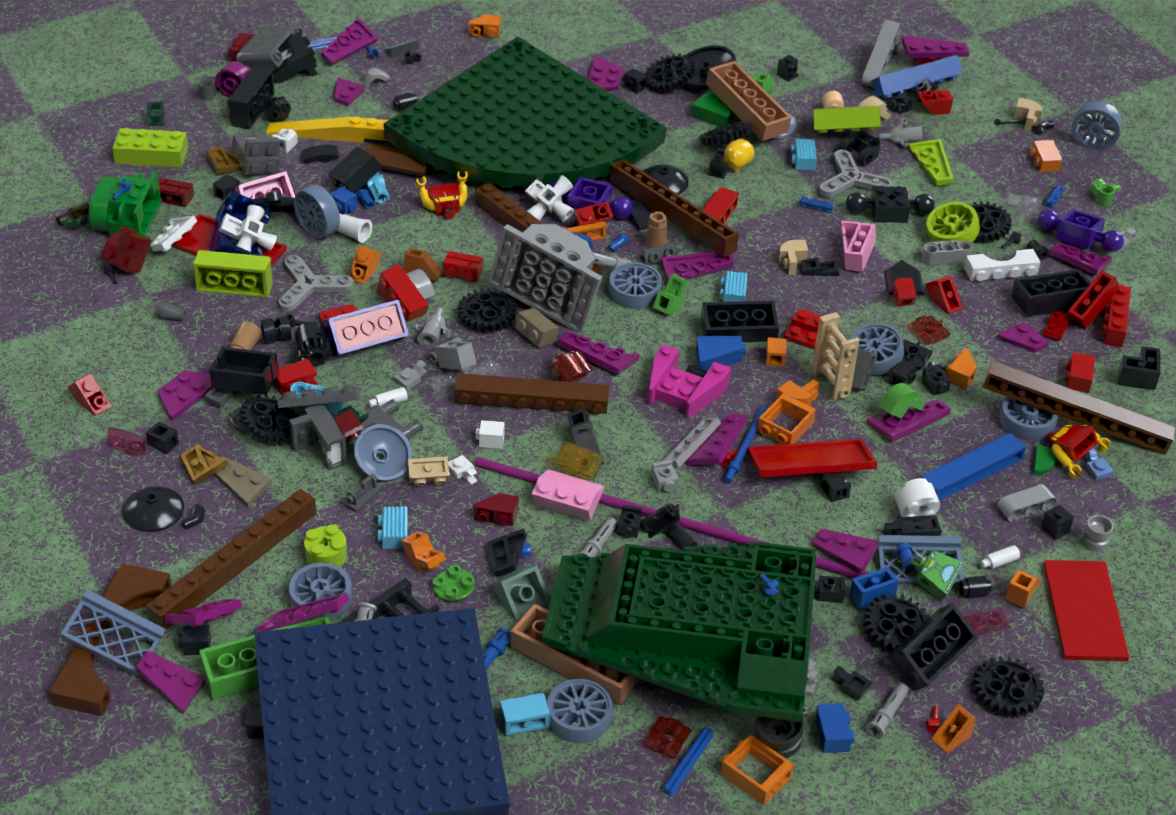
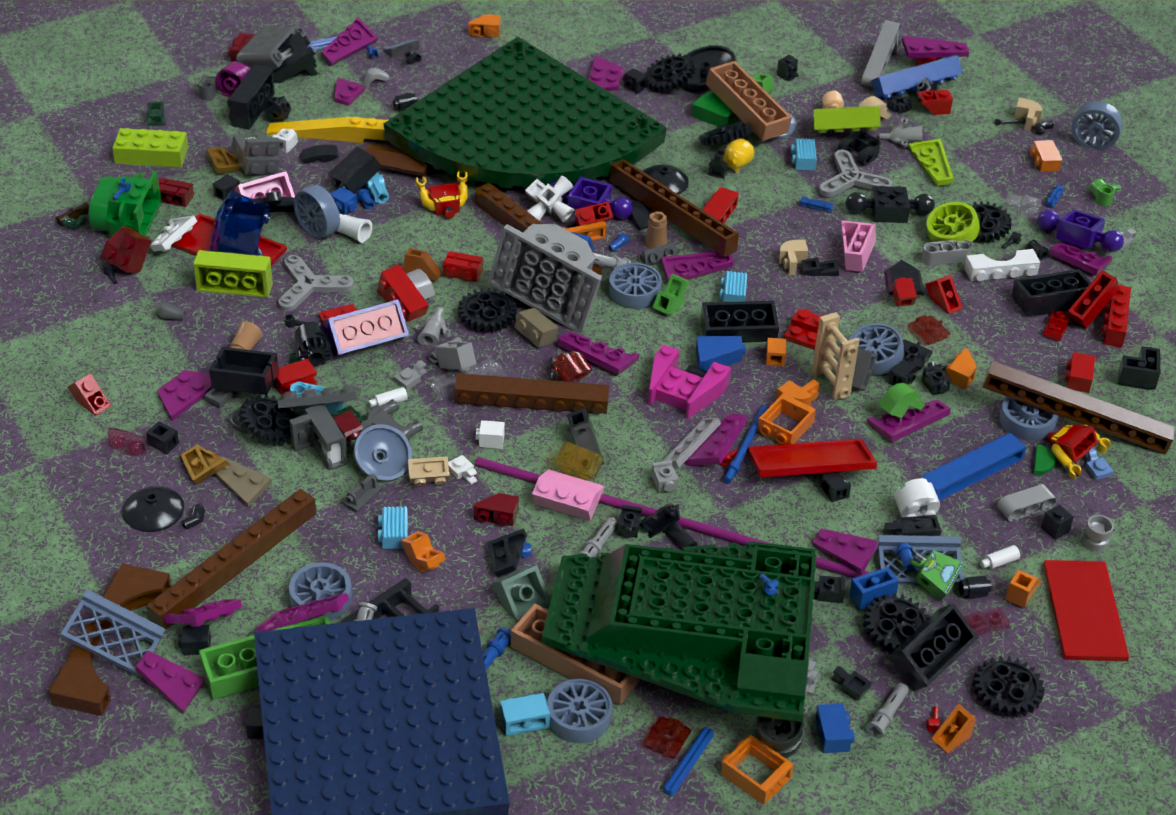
(249, 230): white brick -> none
(276, 329): black wheel -> none
(325, 545): lime brick -> none
(364, 264): orange slope -> none
(453, 584): bright green dish -> none
(1025, 337): magenta wing -> none

